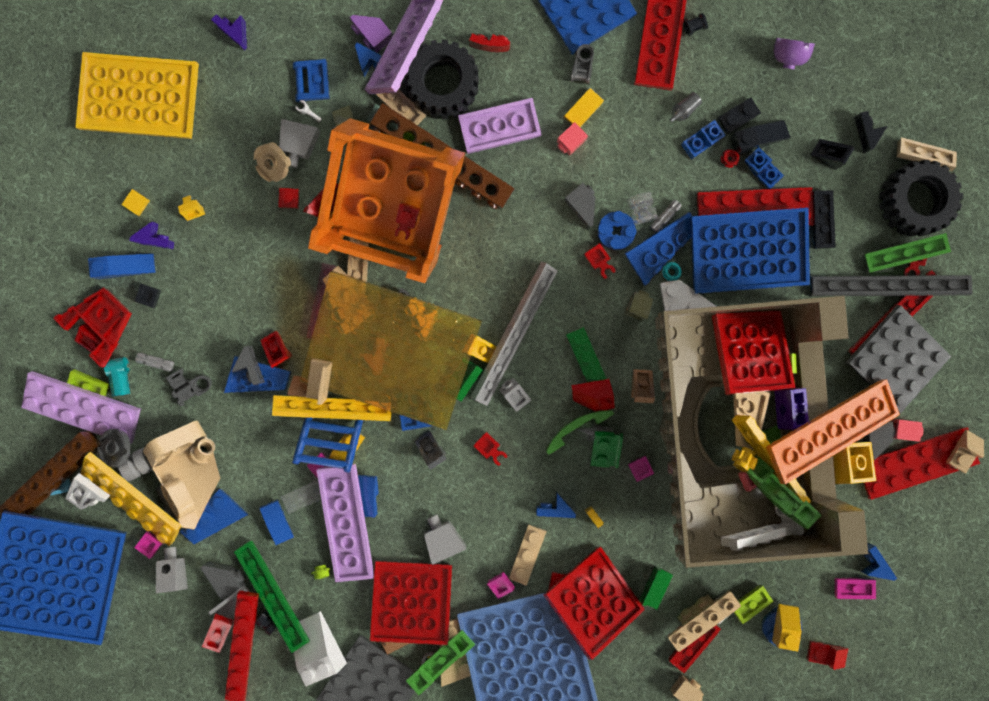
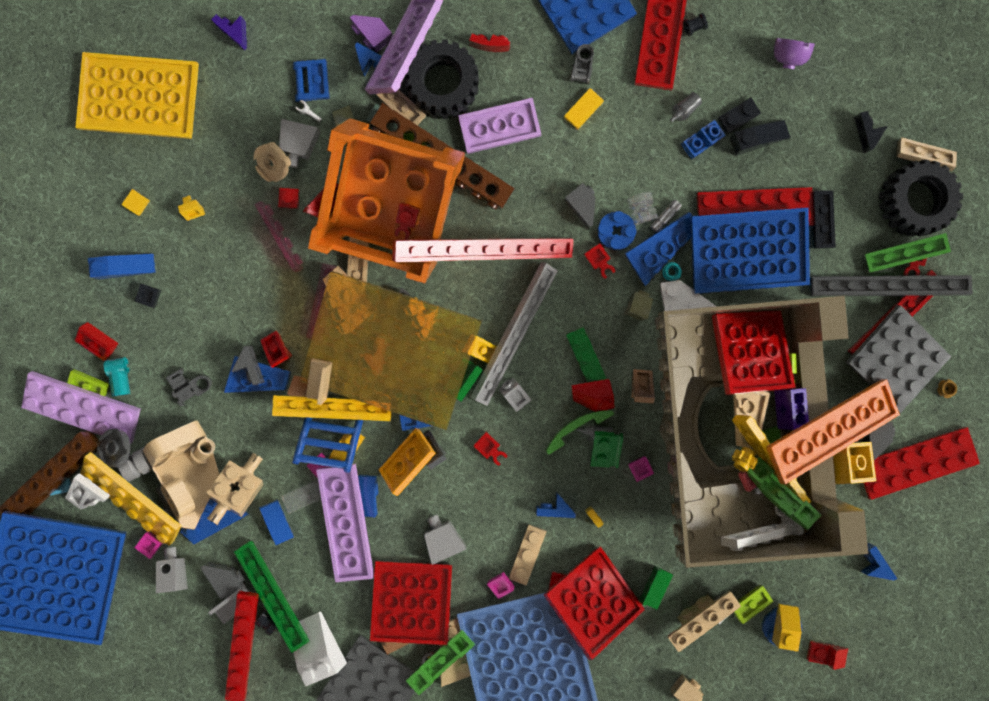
(104, 316): red wing -> none
(148, 234): dark purple slope -> none
(154, 362): light grey axle -> none
(217, 633): plate -> none
(238, 500): none -> tan brick
(284, 243): none -> clear pink plate
(321, 572): lime plate -> none
(406, 461): none -> light orange plate
(481, 249): none -> plate
(571, 139): coral brick -> none
(688, 655): red plate -> none
(730, 153): red plate -> none
(763, 169): blue slope -> none
(832, 153): black slope -> none
(855, 588): dark pink plate -> none
(907, 430): coral brick -> none
(952, 388): none -> pearl gold plate
(966, 451): tan slope -> none

